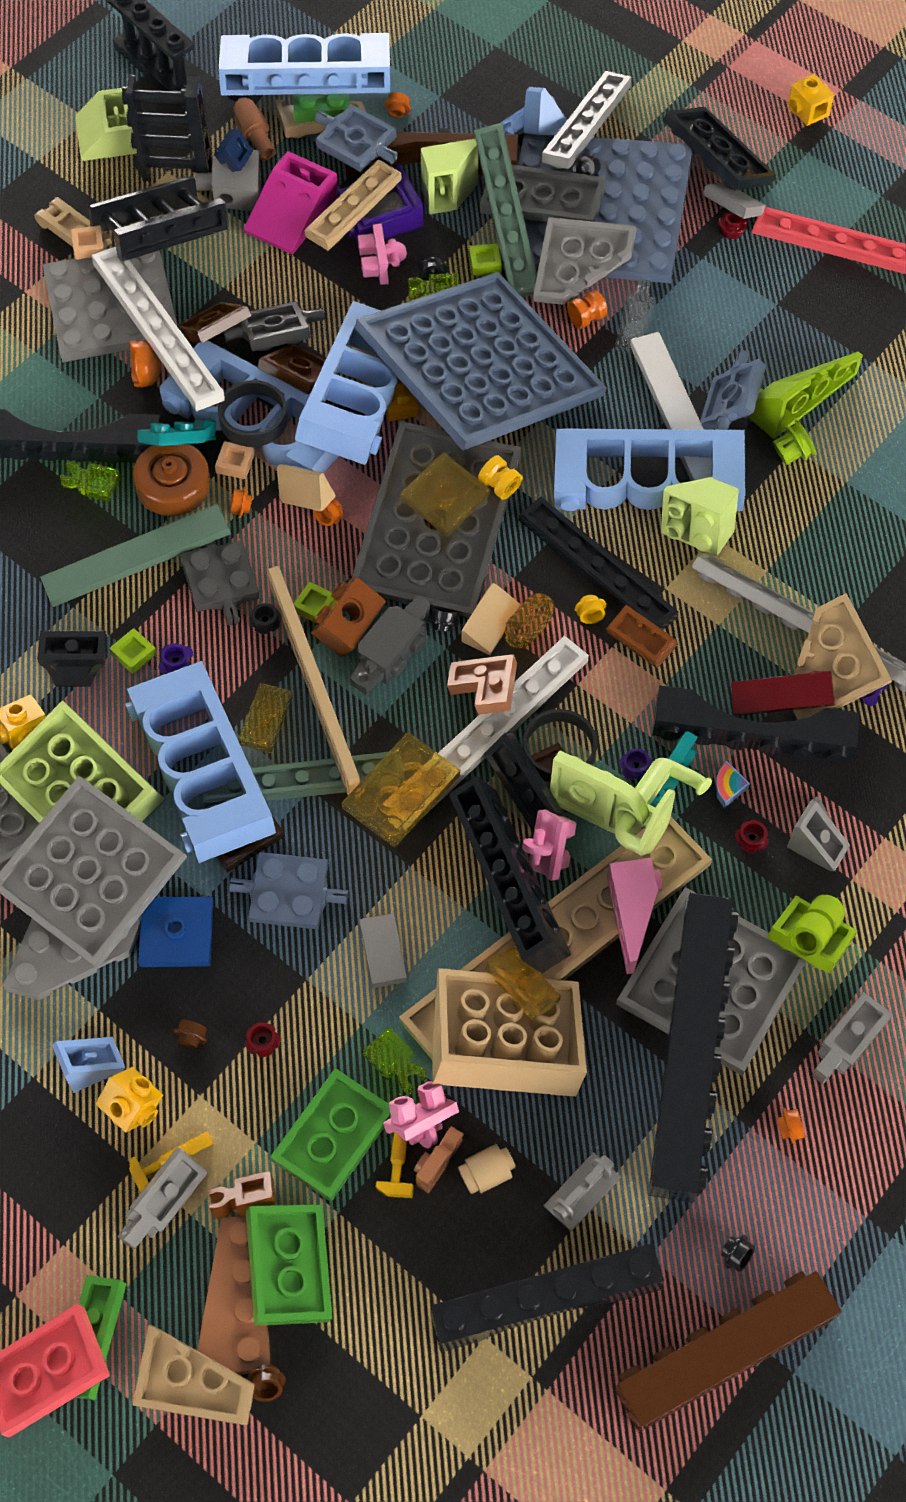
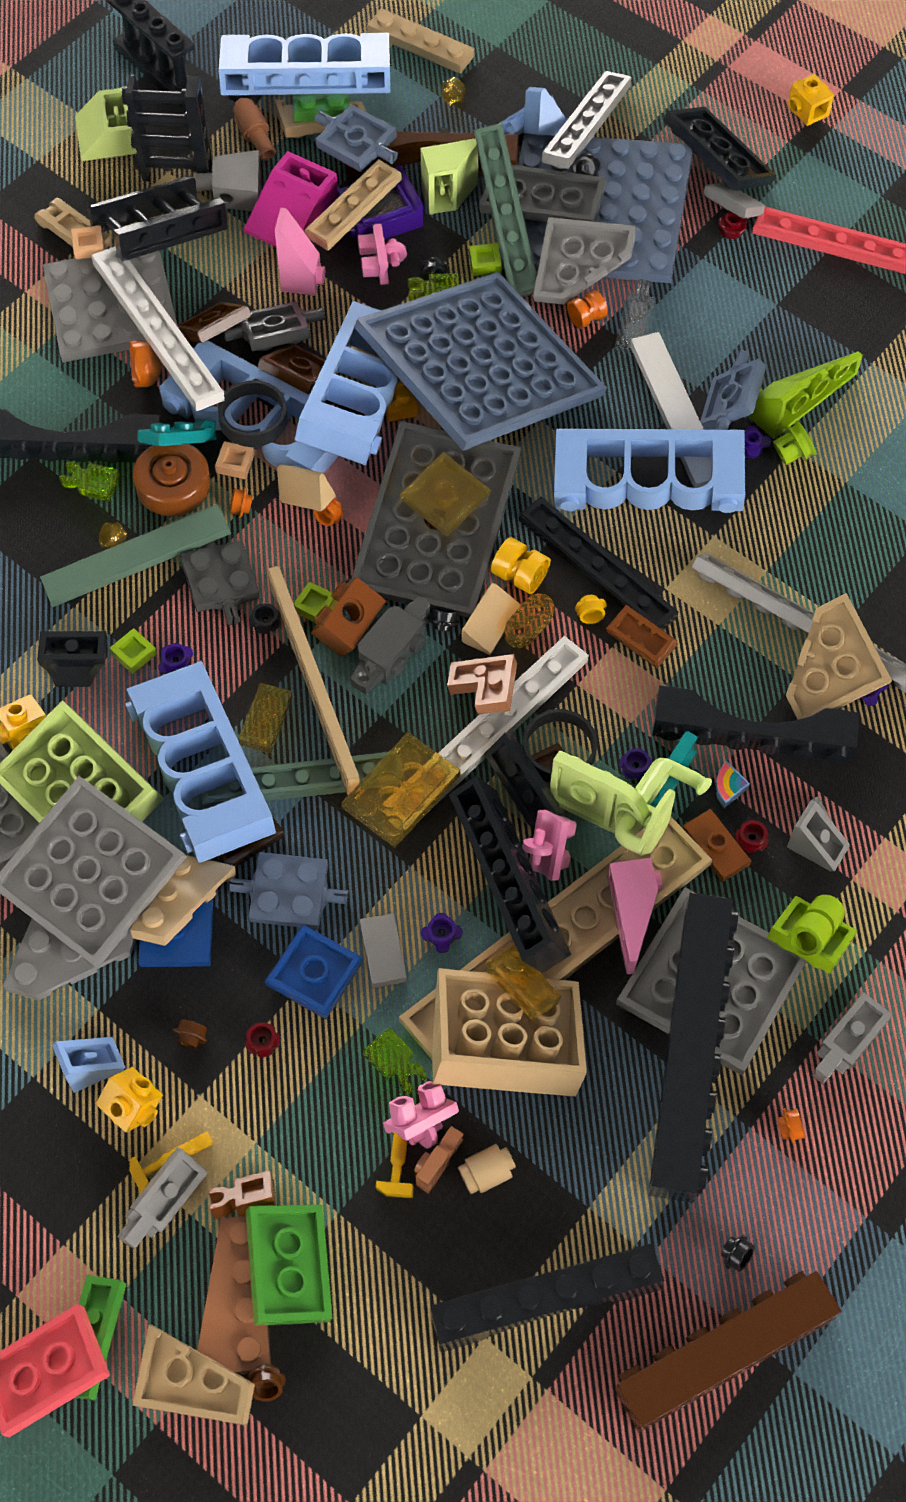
(112, 535): none -> clear yellow plate
(179, 899): none -> tan wing
(233, 150): dark blue tile -> none
(297, 257): none -> bright pink slope
(314, 971): none -> blue plate
(332, 1135): bright green plate -> none
(398, 104): orange plate -> none
(422, 41): none -> tan plate
(438, 923): none -> dark purple plate
(452, 90): none -> clear yellow plate
(500, 477): yellow wheel -> none
(524, 567): none -> yellow wheel
(583, 1191): light grey hinge -> none
(700, 513): yellowish green slope -> none
(719, 845): none -> dark orange plate
(754, 449): none -> dark purple plate
(783, 693): dark red tile -> none

